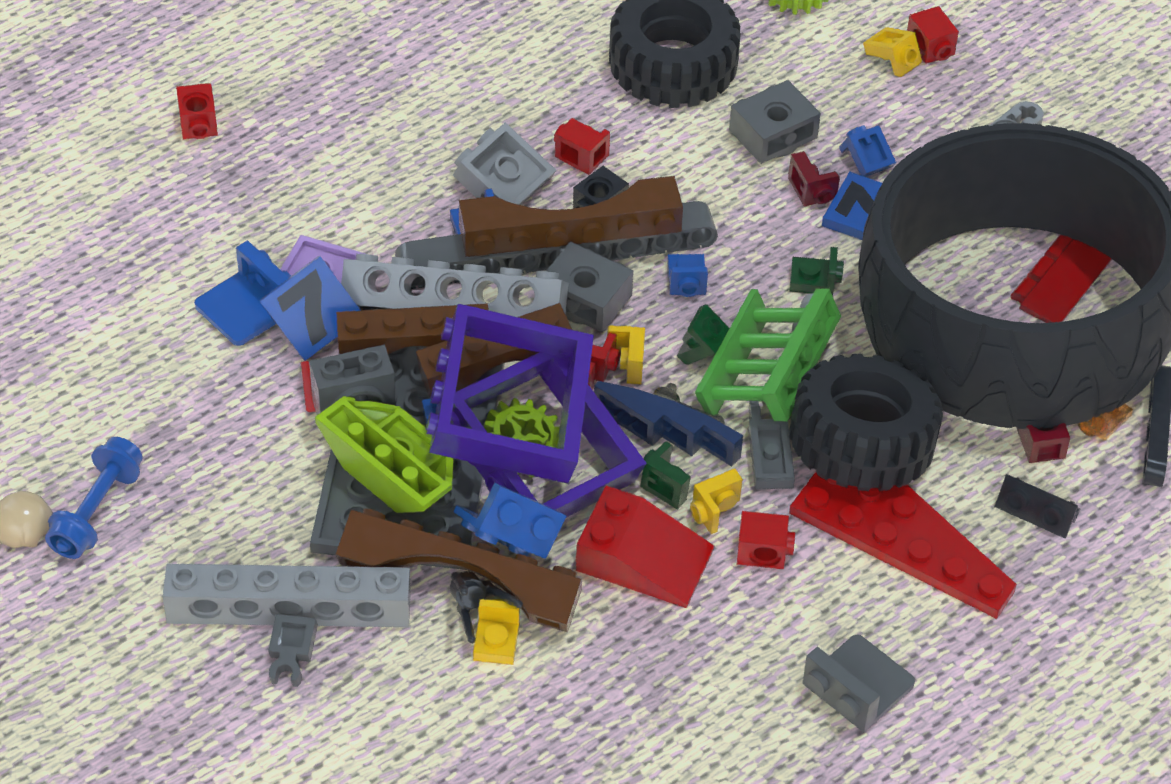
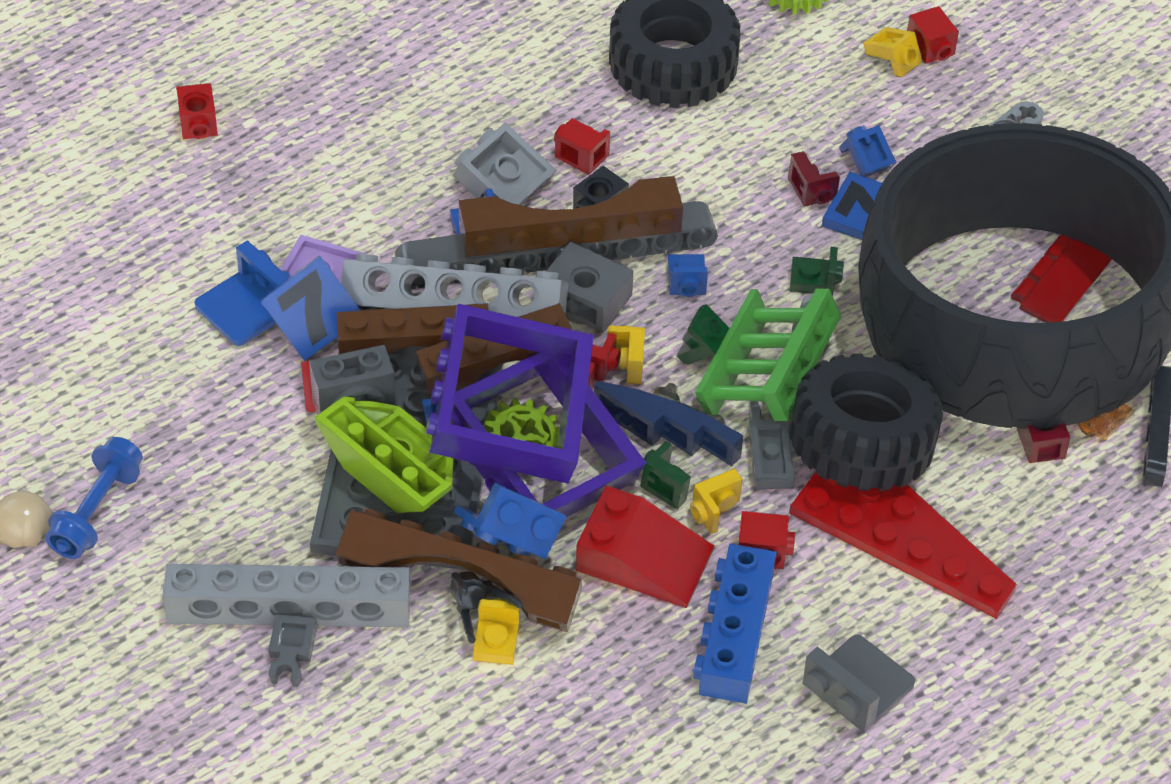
(736, 624): none -> blue brick
(774, 121): dark grey brick -> none
(1036, 506): black hinge -> none

